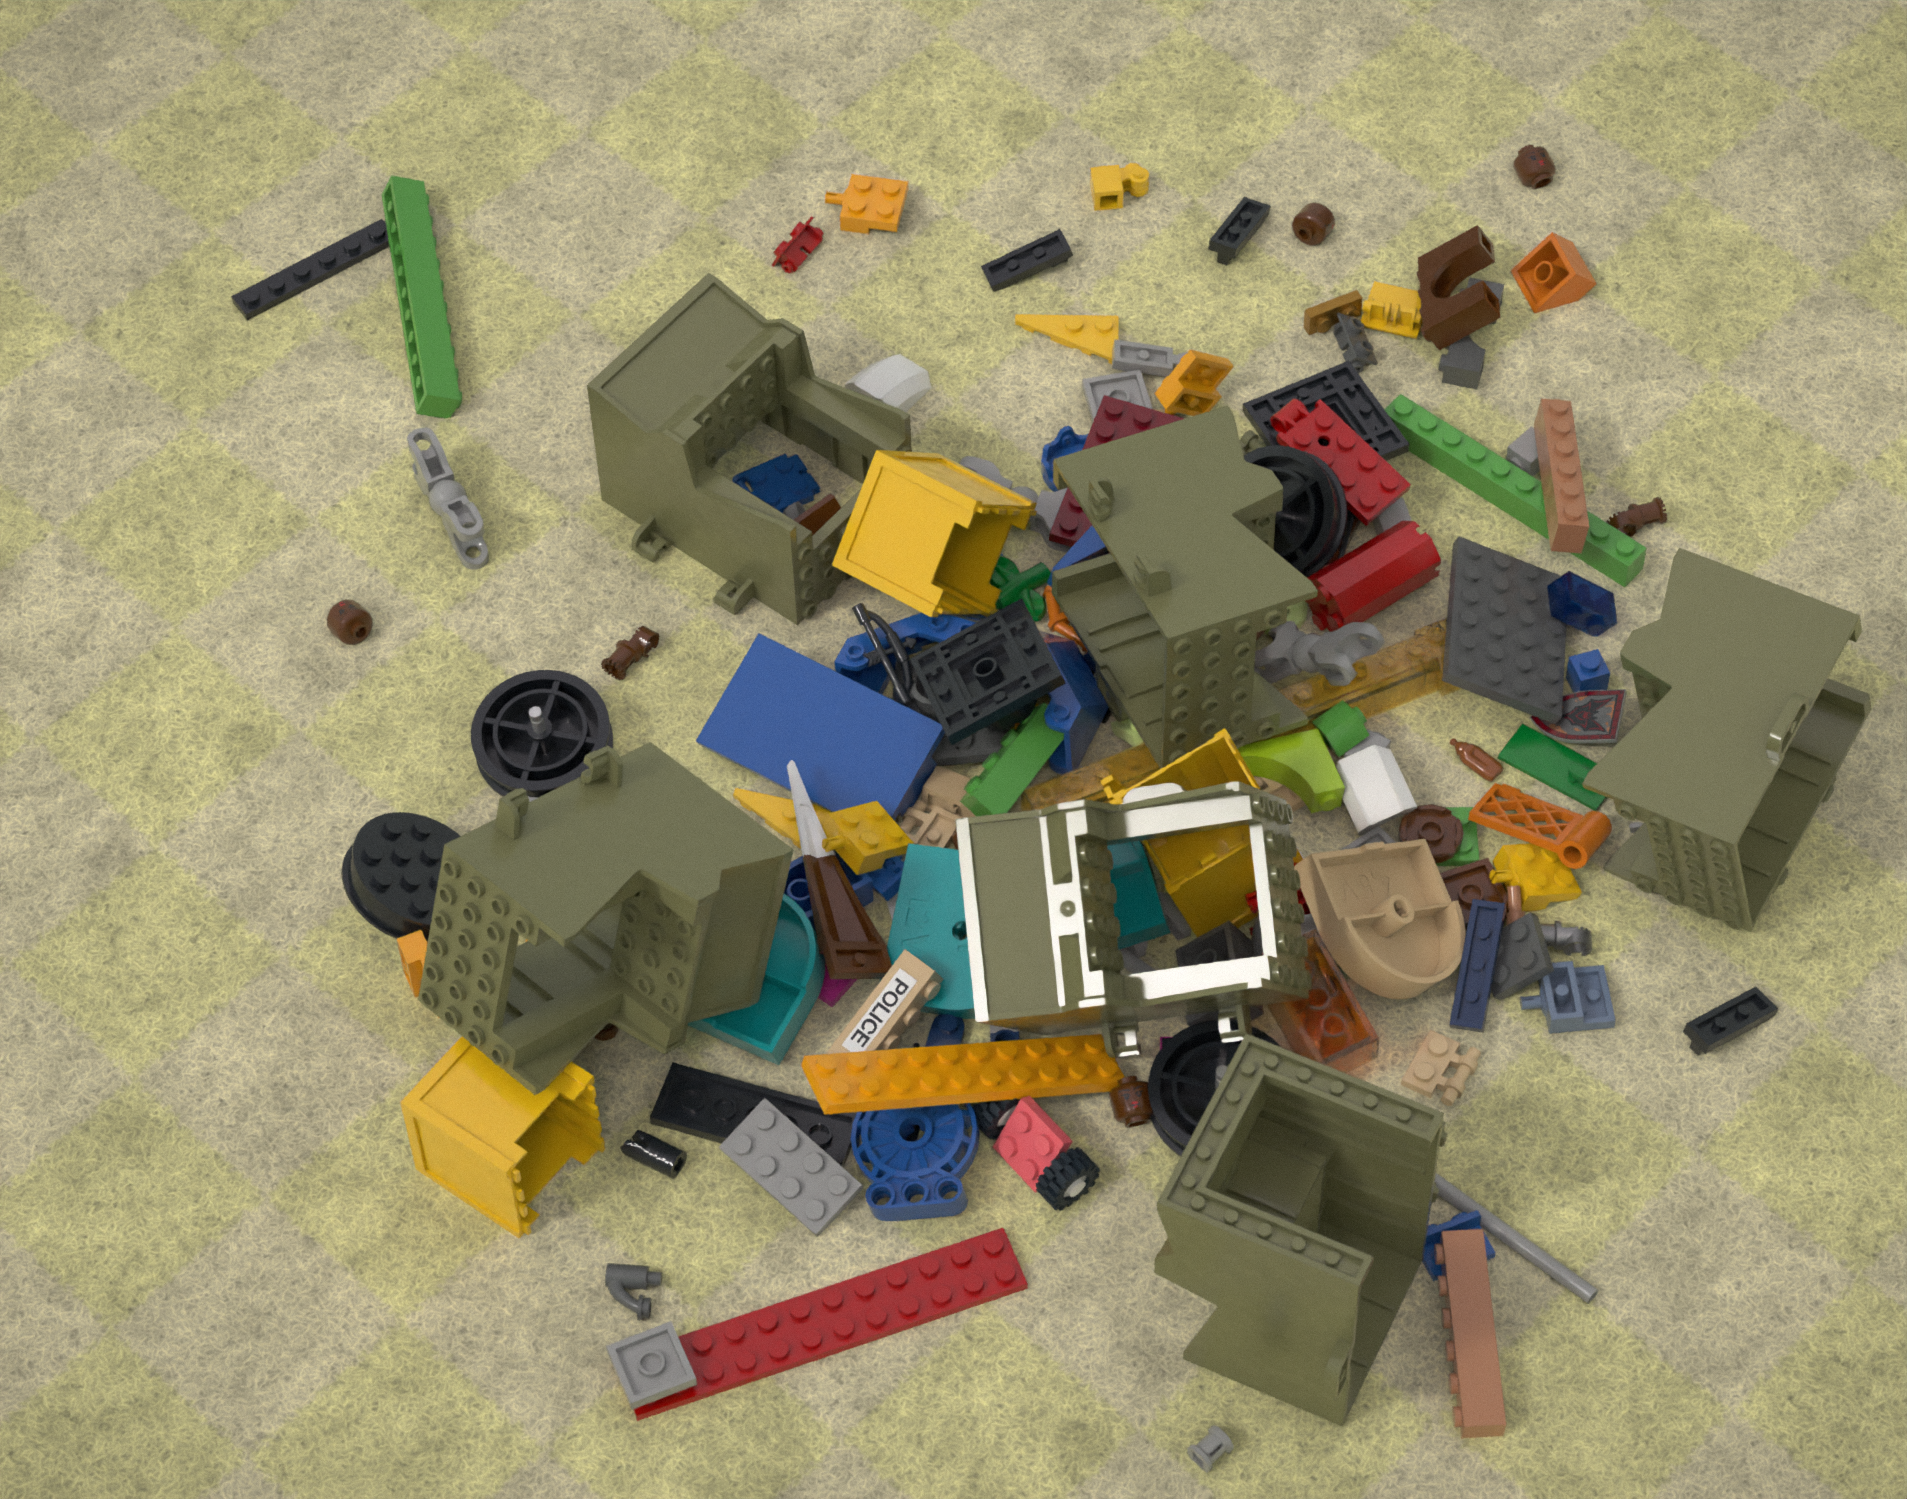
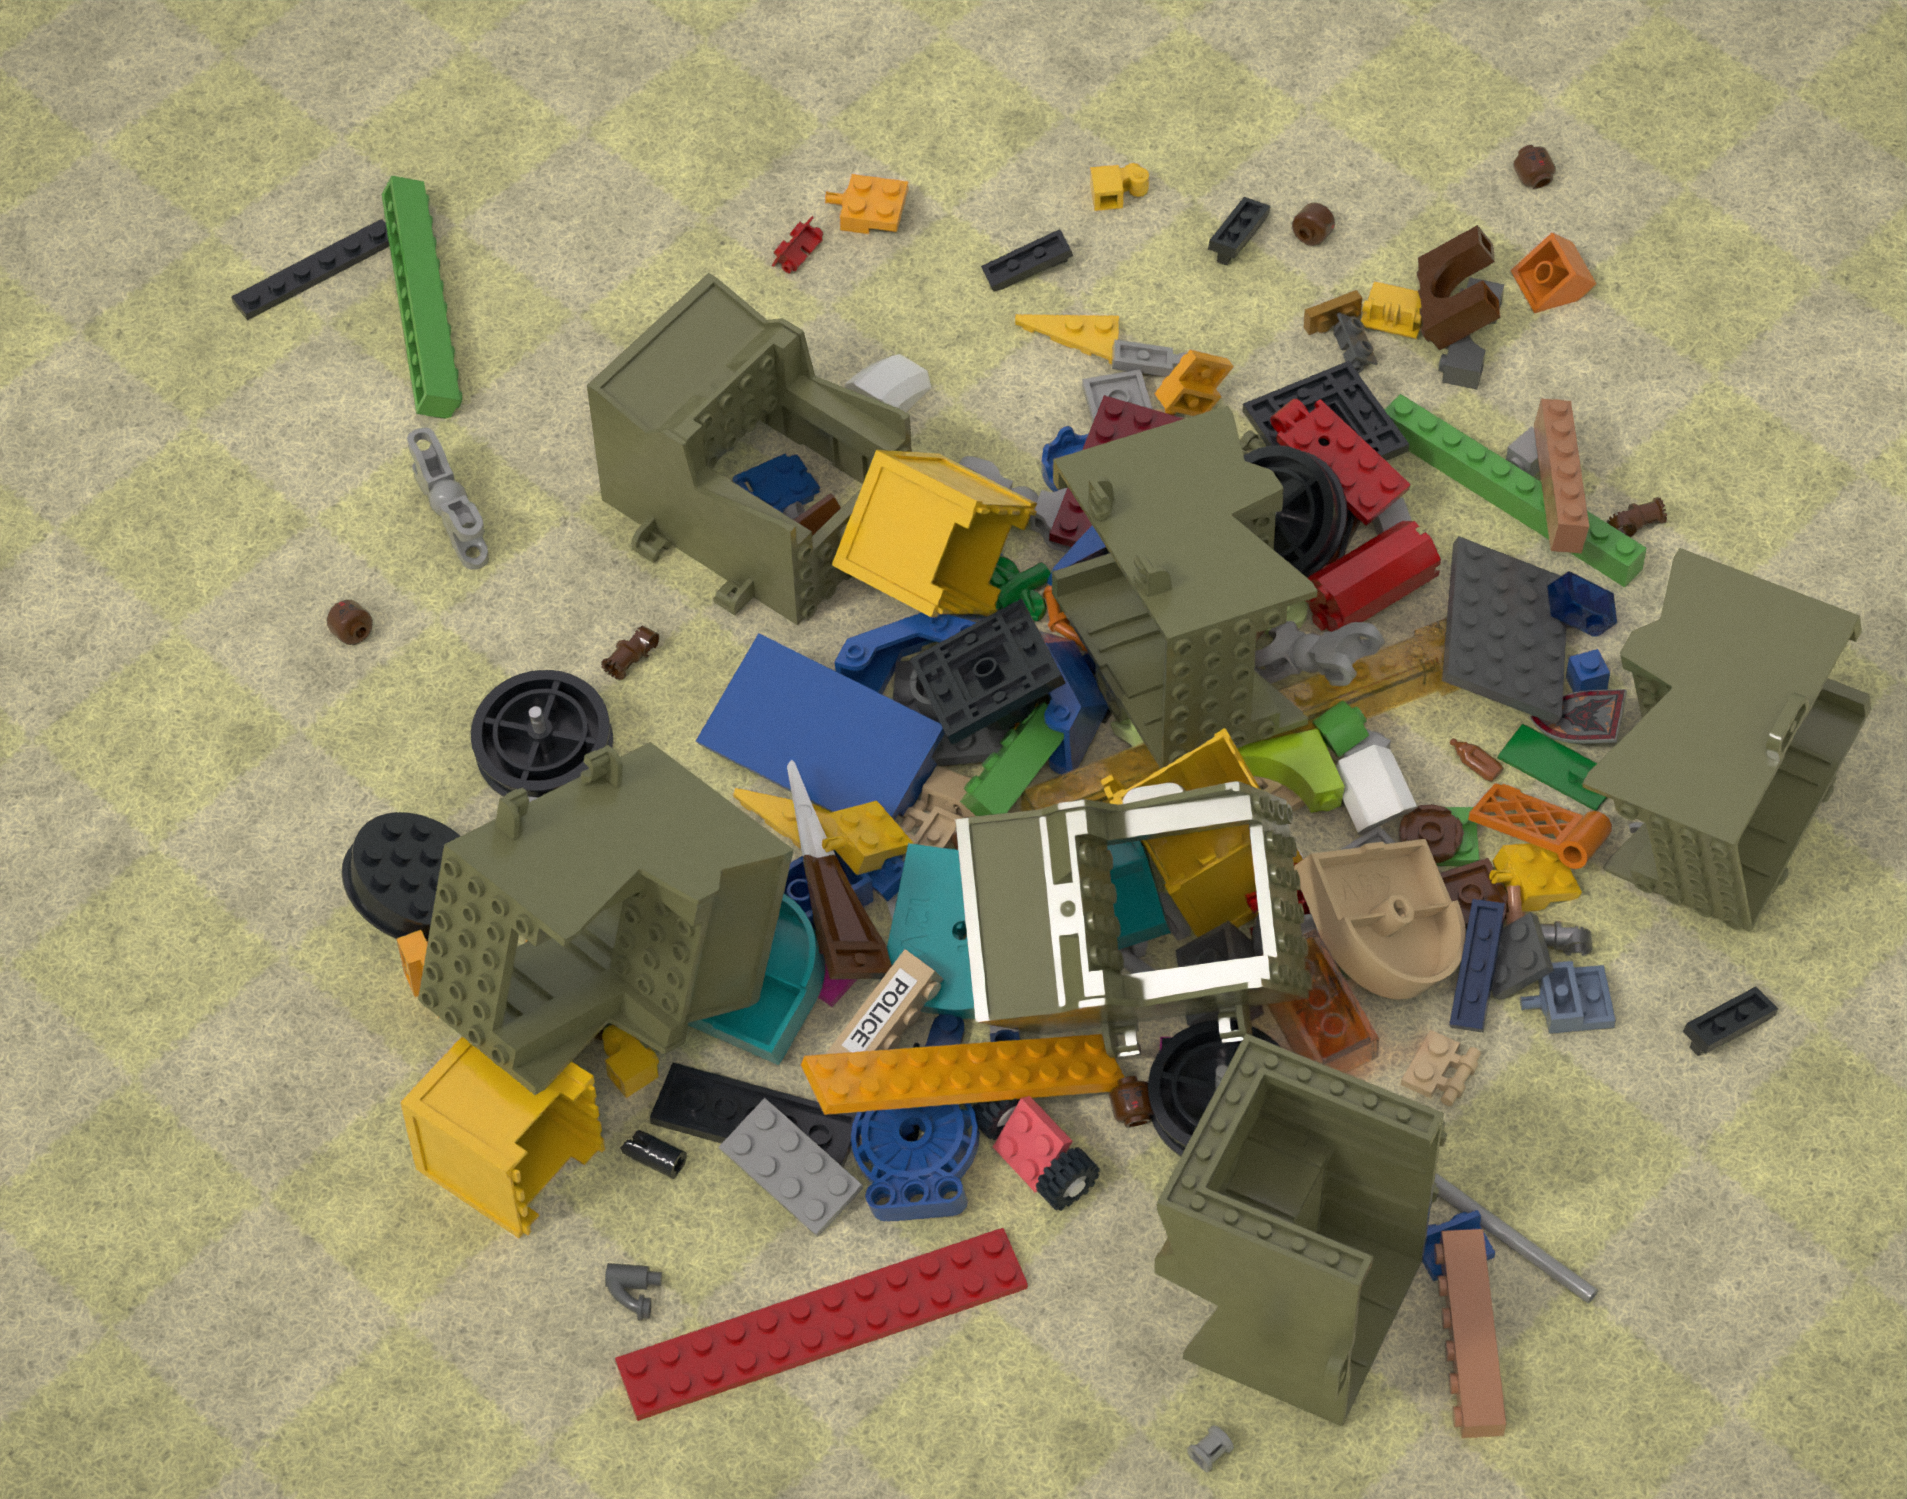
(629, 1062): none -> yellow brick
(651, 1365): light grey plate -> none
(880, 655): black piece -> none

